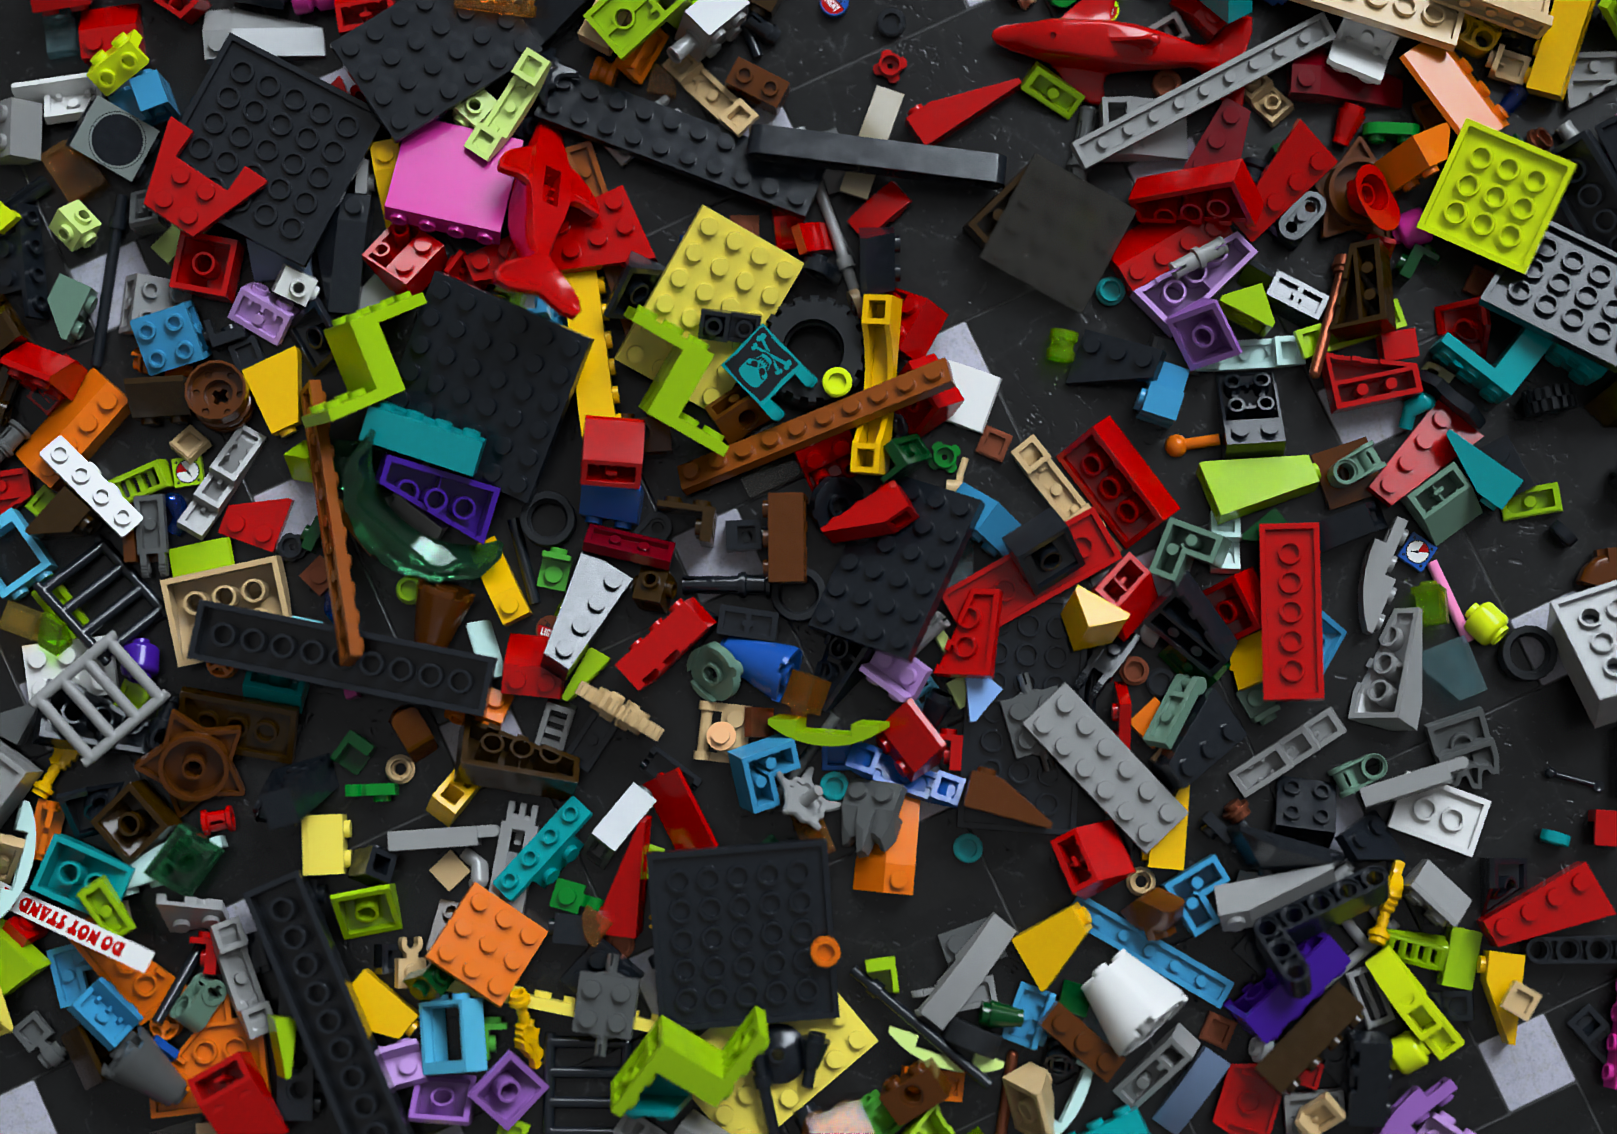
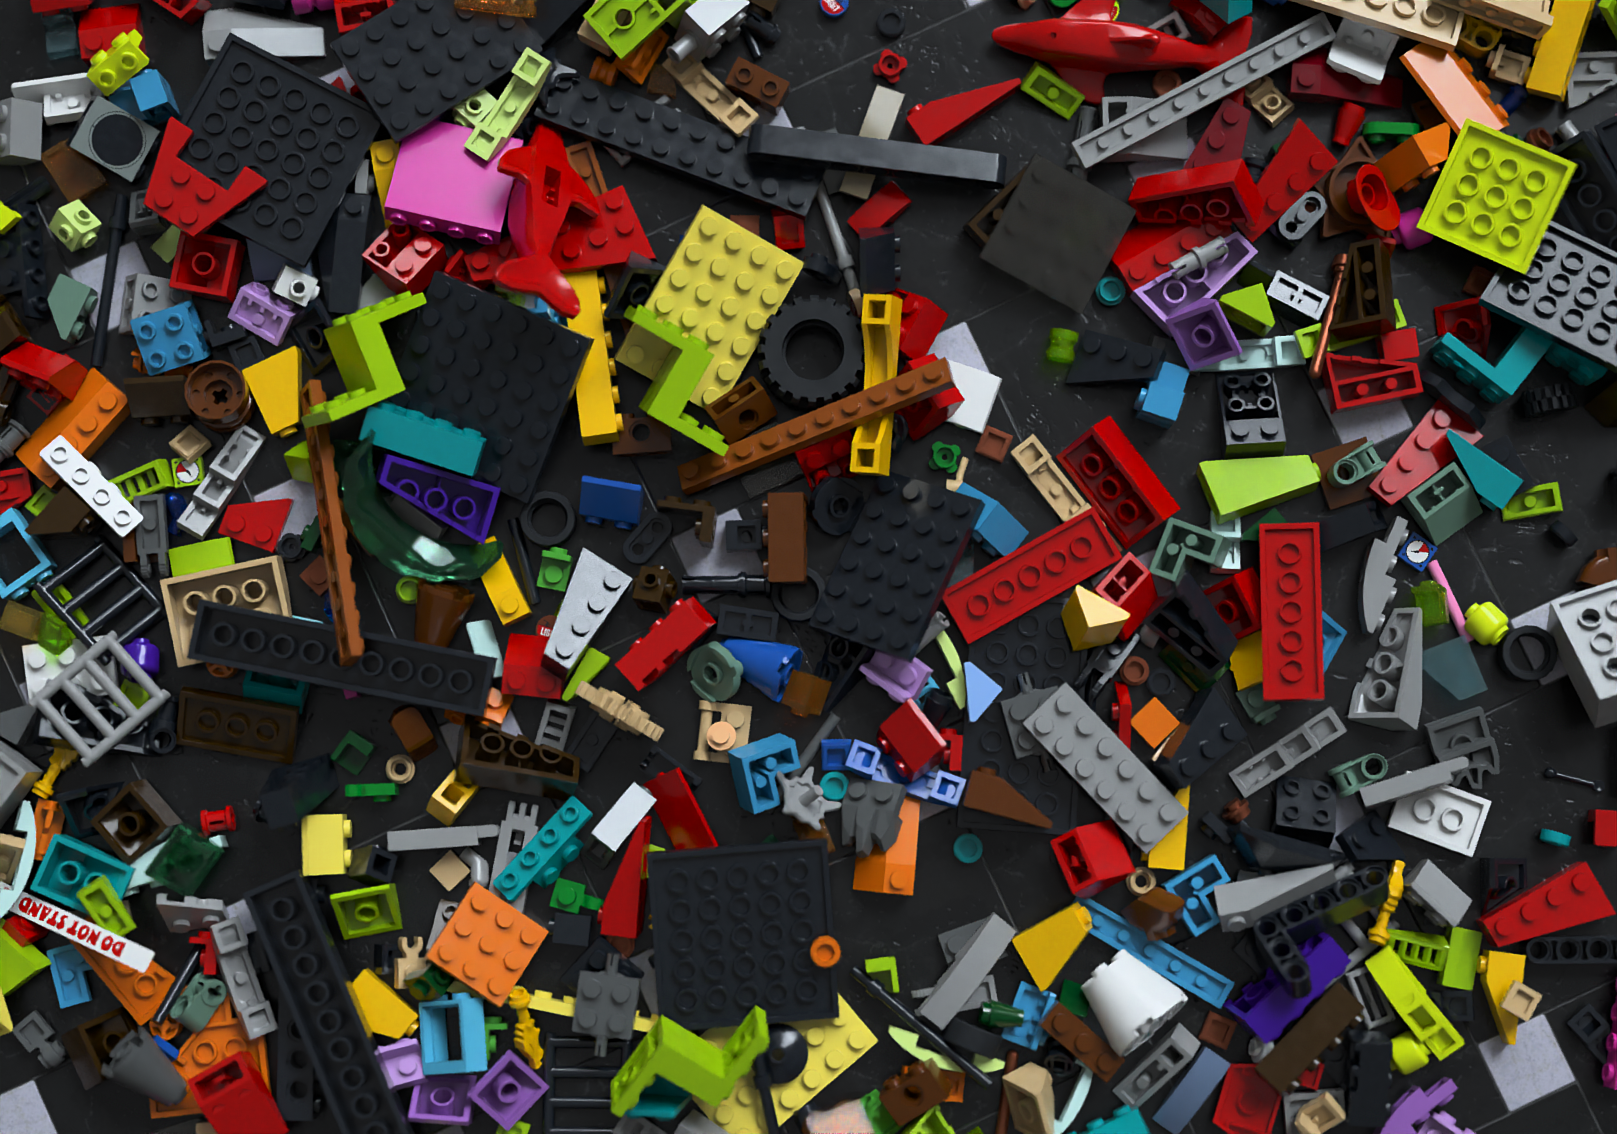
(105, 1013): dark azure bracket -> none
(192, 782): reddish brown plate -> none
(282, 1036): lime slope -> none
(594, 925): clear orange tile -> none
(612, 452): red slope -> none
(629, 546): dark red plate -> none
(727, 325): black slope -> none
(757, 722): copper tile -> none
(764, 367): flag -> none
(796, 728): lime slope -> none
(812, 238): red slope -> none
(813, 1049): black cone -> none
(837, 382): neon yellow tile -> none
(876, 515): red slope -> none
(908, 454): dark green panel -> none
(975, 639): red wing -> none
(1044, 550): black slope -> none
(1174, 710): sand green plate -> none
(1177, 445): orange bar -> none
(1407, 263): dark green bracket -> none
(1413, 407): teal arm -> none
(1439, 371): olive tile -> none

